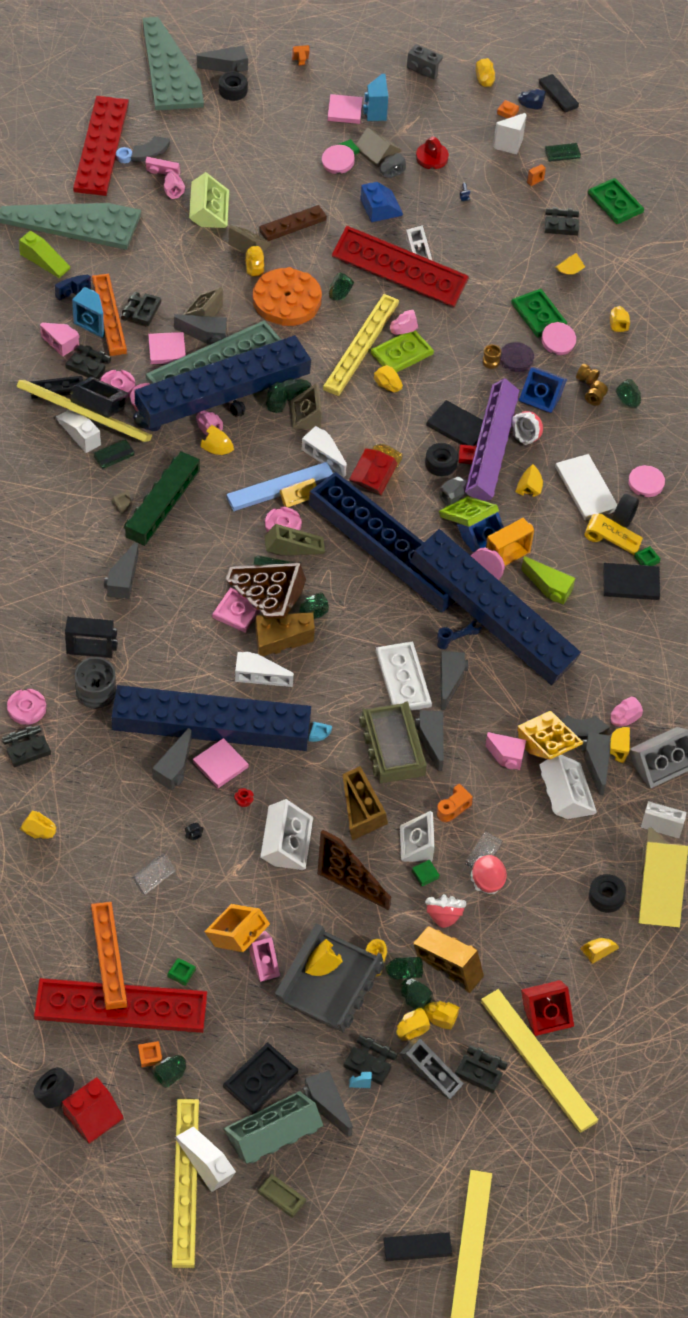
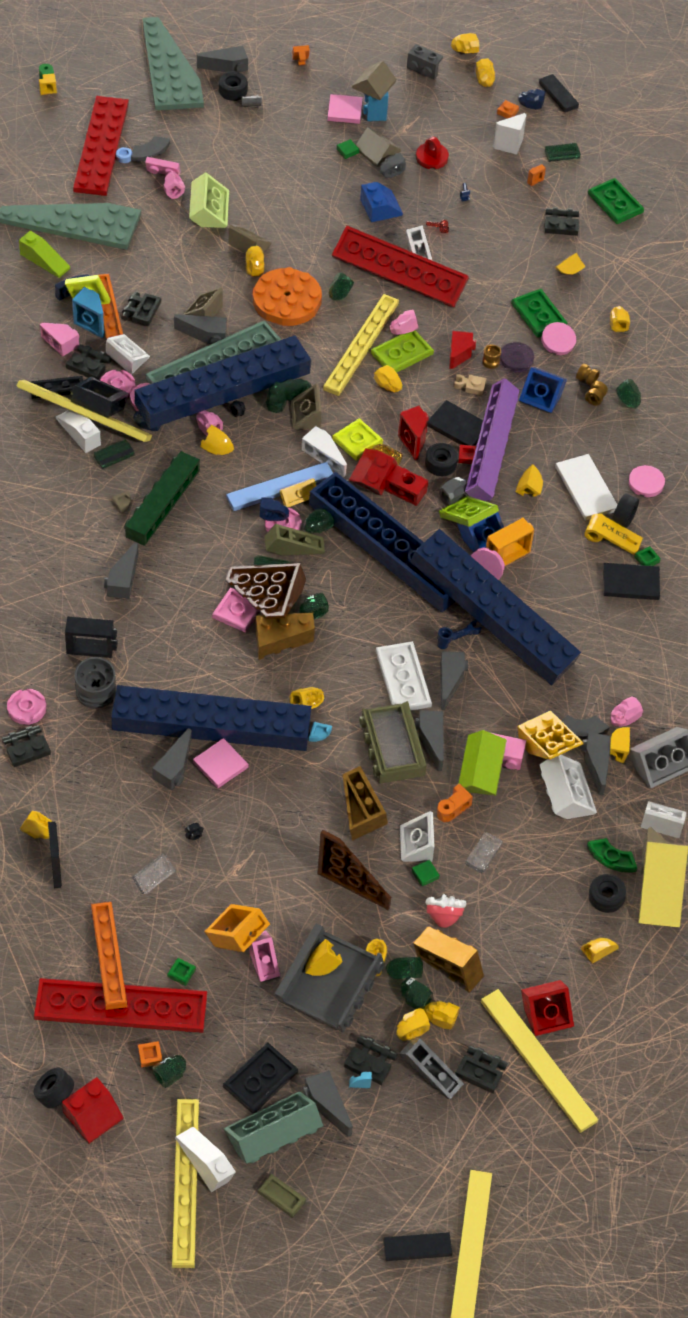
(47, 79): none -> yellow leg
(54, 849): none -> black tile
(94, 283): none -> neon yellow tile
(126, 353): none -> white slope
(166, 347): bright pink tile -> none
(244, 801): red plate -> none
(252, 101): none -> flat silver pin
(259, 670): white slope -> none
(273, 510): none -> dark blue rock
(286, 836): white slope -> none
(292, 223): reddish brown plate -> none
(307, 696): none -> yellow rock
(318, 521): none -> clear green rock
(338, 159): bright pink tile -> none
(356, 438): none -> neon yellow tile
(375, 80): none -> dark tan slope
(406, 485): none -> red brick
(413, 430): none -> red slope
(443, 225): none -> clear red hand
(461, 347): none -> red slope
(466, 43): none -> yellow rock
(472, 384): none -> tan plate
(482, 763): none -> lime slope
(488, 874): coral hair -> none
(527, 427): white hair -> none
(550, 581): lime slope -> none
(611, 857): none -> green tile

